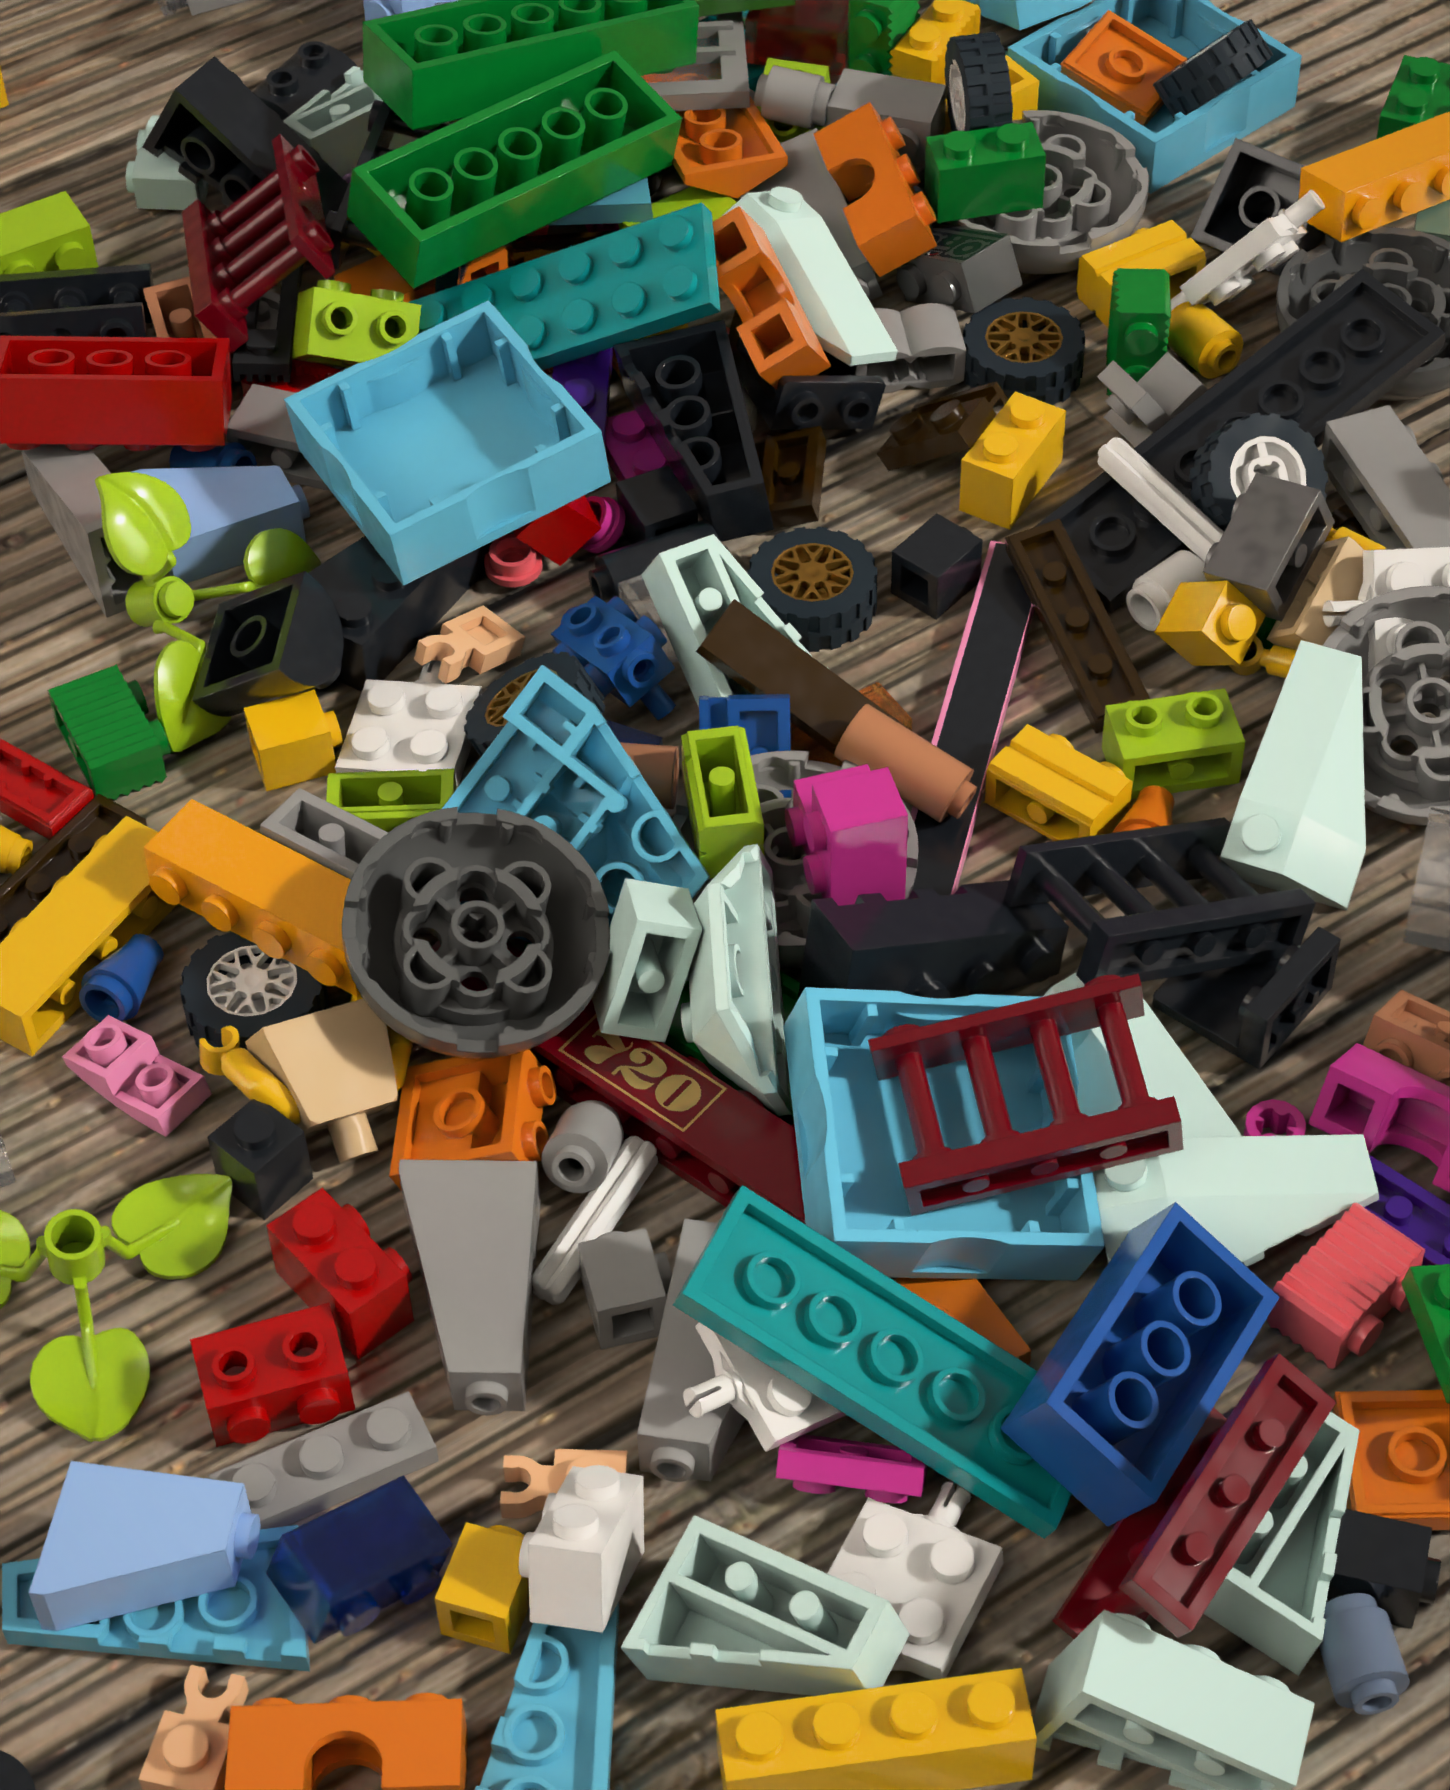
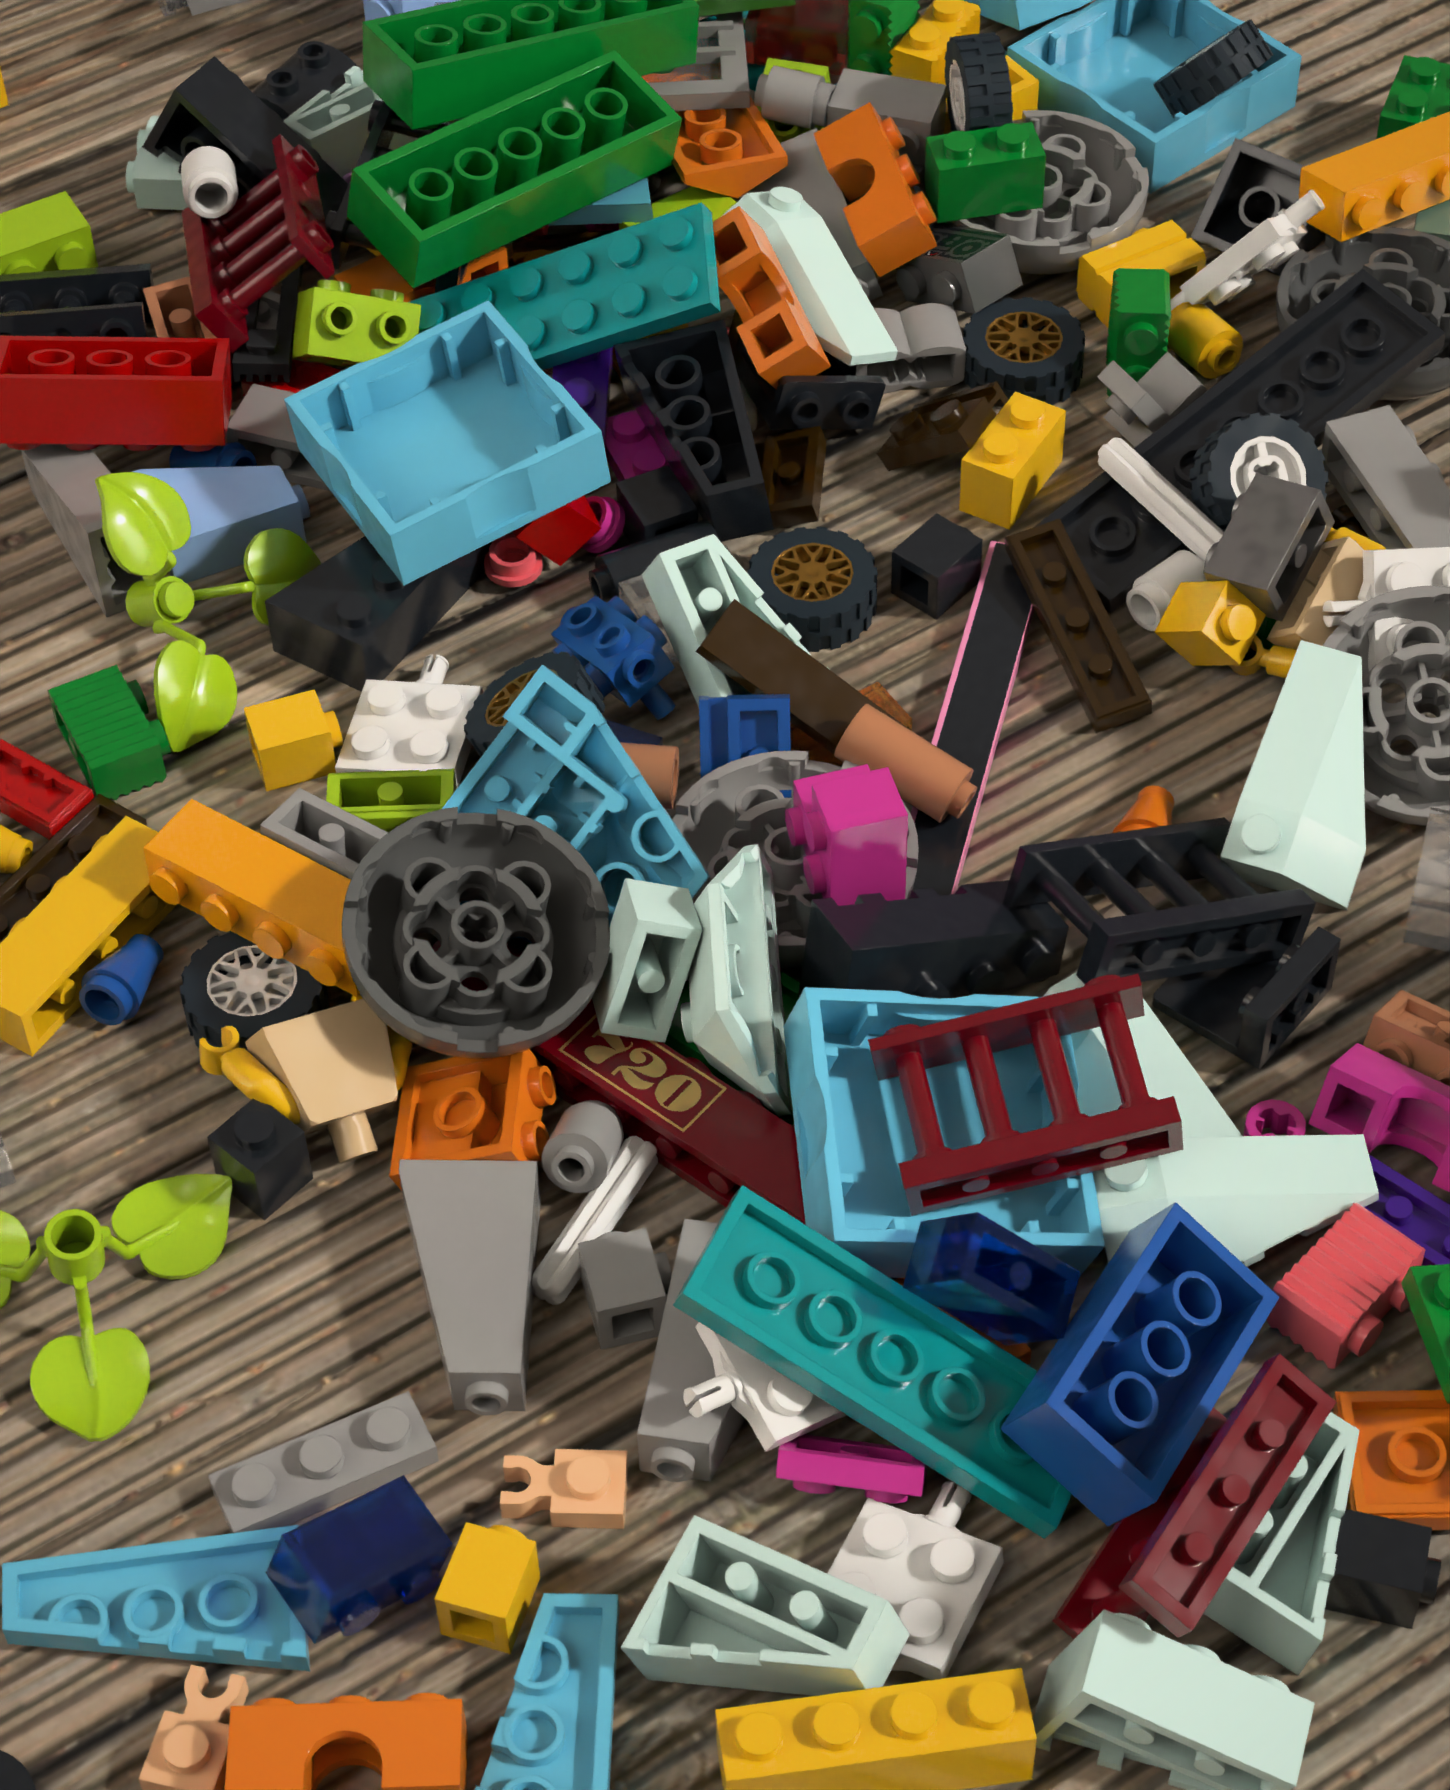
(135, 1077): bright pink slope -> none
(138, 1543): light blue slope -> none
(209, 182): none -> white brick
(270, 646): black brick -> none
(273, 1375): red brick -> none
(333, 1260): red brick -> none
(471, 640): light nougat plate -> none
(584, 1548): white brick -> none
(720, 795): lime brick -> none
(991, 1279): none -> clear blue brick
(1056, 787): yellow brick -> none
(1121, 66): orange plate -> none
(1175, 741): lime brick -> none
(1362, 1655): sand blue brick -> none

